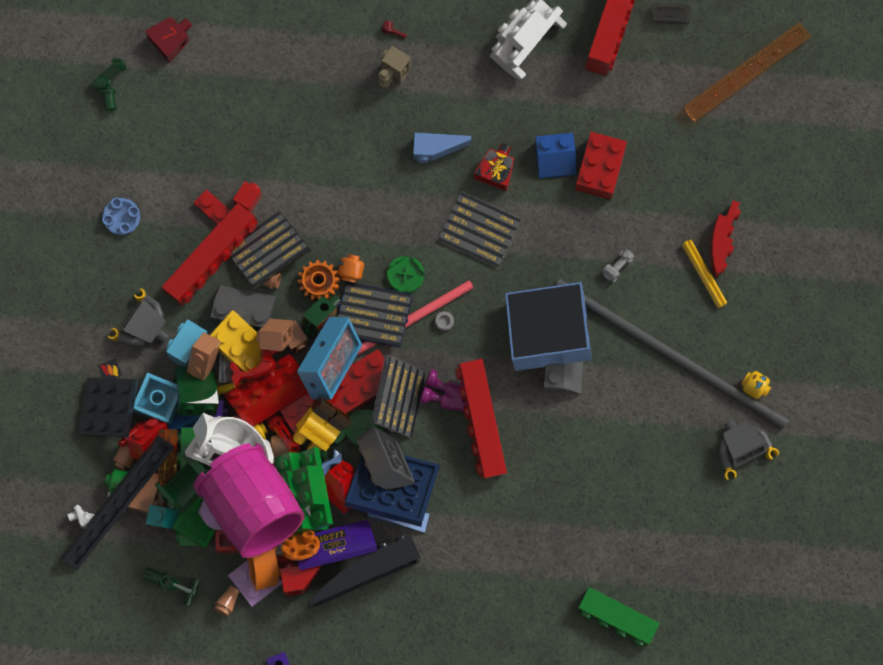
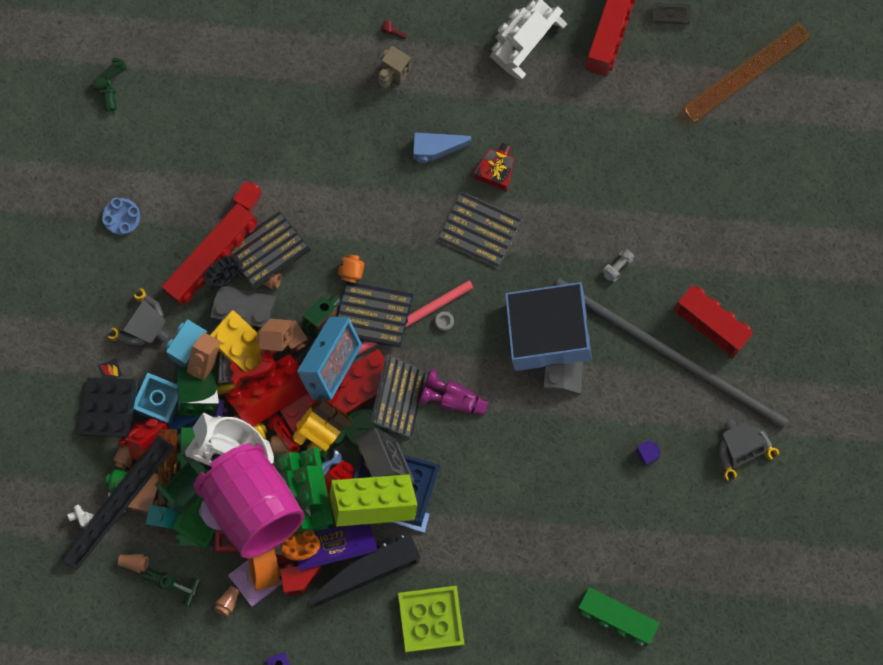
(134, 562): none -> nougat cone
(169, 37): dark red torso -> none
(211, 207): red plate -> none
(223, 271): none -> black gear
(314, 271): orange gear -> none
(373, 500): none -> lime brick
(405, 274): green tile -> none
(431, 619): none -> lime plate
(481, 418): red brick -> none
(555, 155): blue slope -> none
(601, 165): red brick -> none
(648, 452): none -> dark purple plate
(704, 274): yellow axle -> none
(713, 321): none -> red brick
(721, 244): red slope -> none
(756, 385): yellow head -> none

